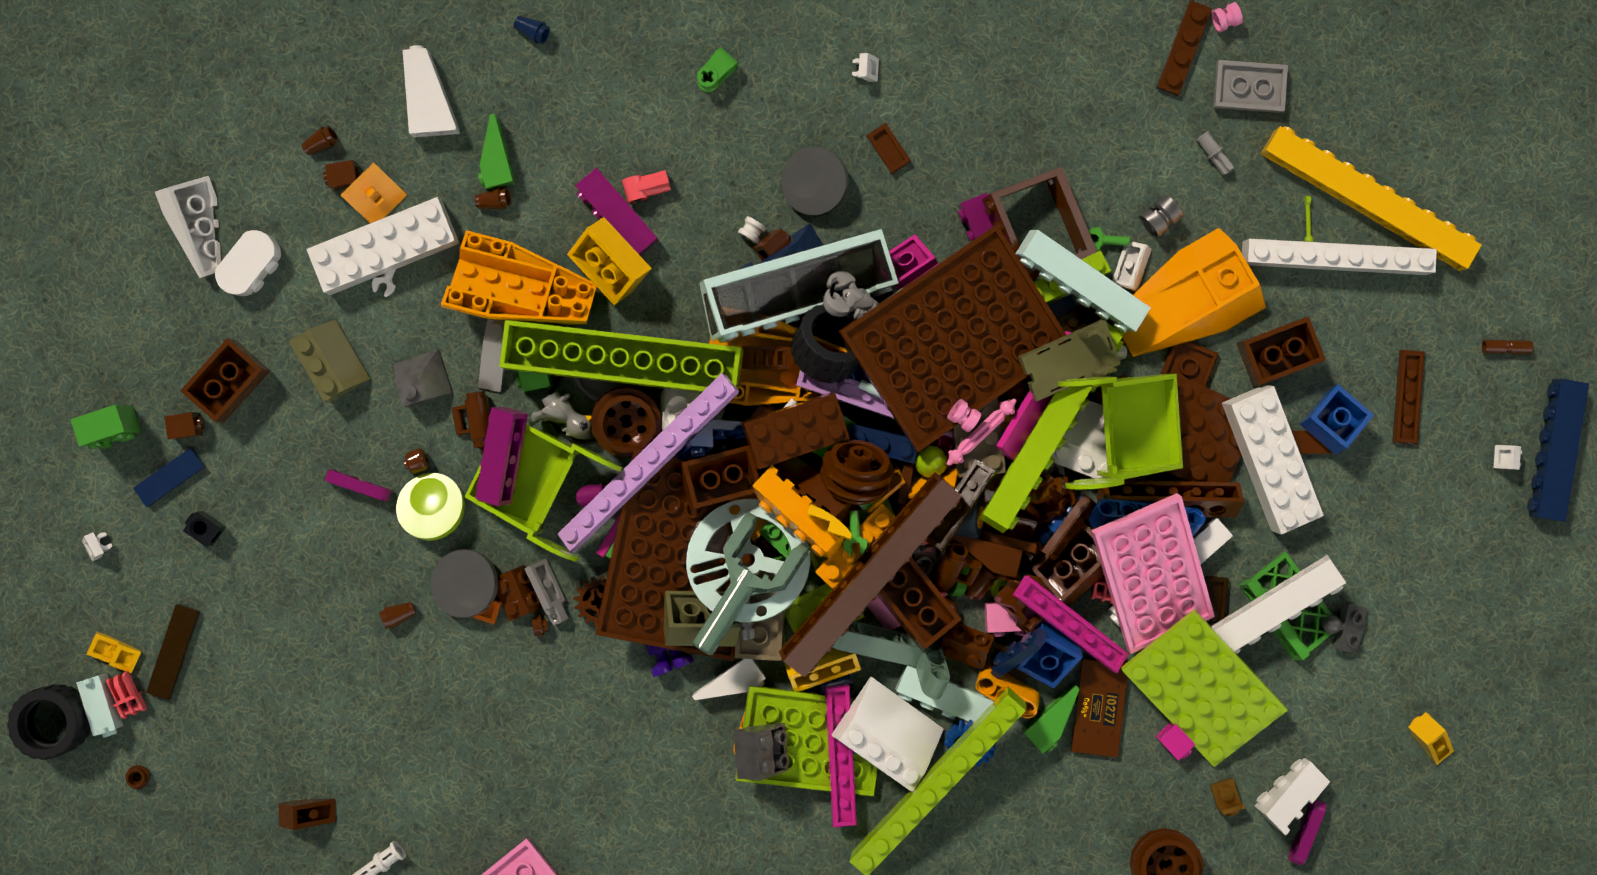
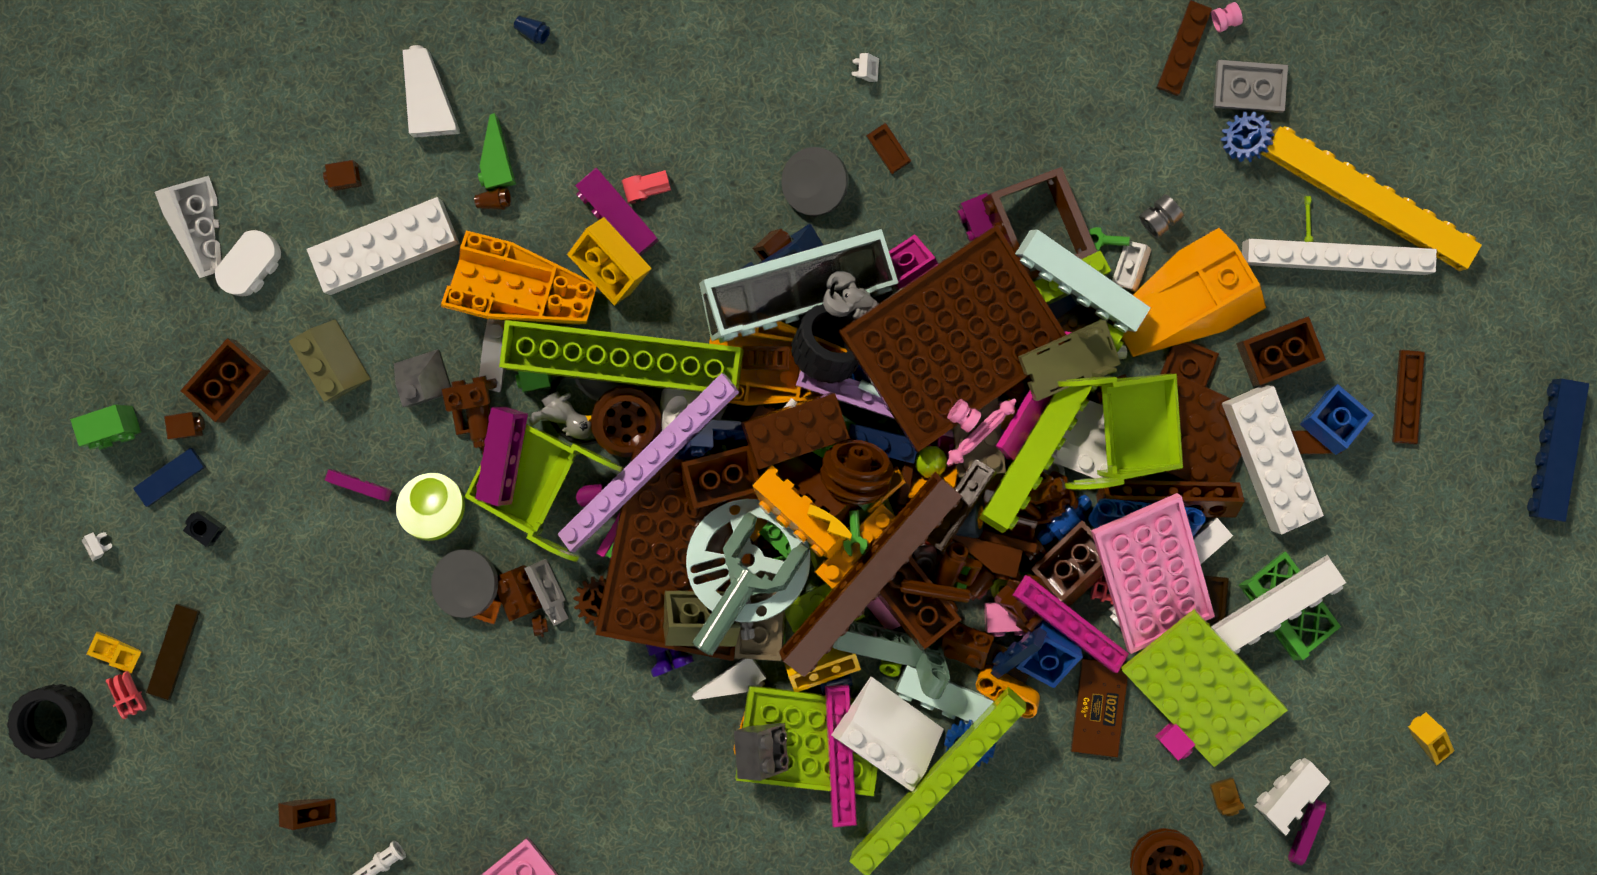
(99, 707): light aqua brick -> none
(131, 780): reddish brown plate -> none
(320, 140): reddish brown cone -> none
(373, 194): light orange piece -> none
(387, 279): white bar -> none
(396, 614): reddish brown cone -> none
(416, 461): reddish brown piece -> none
(468, 395): none -> reddish brown bracket
(718, 67): bright green piece -> none
(752, 230): white wheel -> none
(890, 668): none -> lime bush
(935, 591): none -> reddish brown axle
(1050, 722): bright green slope -> none
(1069, 527): reddish brown tile -> none
(1215, 153): light grey axle -> none
(1256, 140): none -> blue gear
(1347, 628): dark grey plate -> none
(1504, 346): reddish brown piece -> none
(1507, 457): white tile -> none

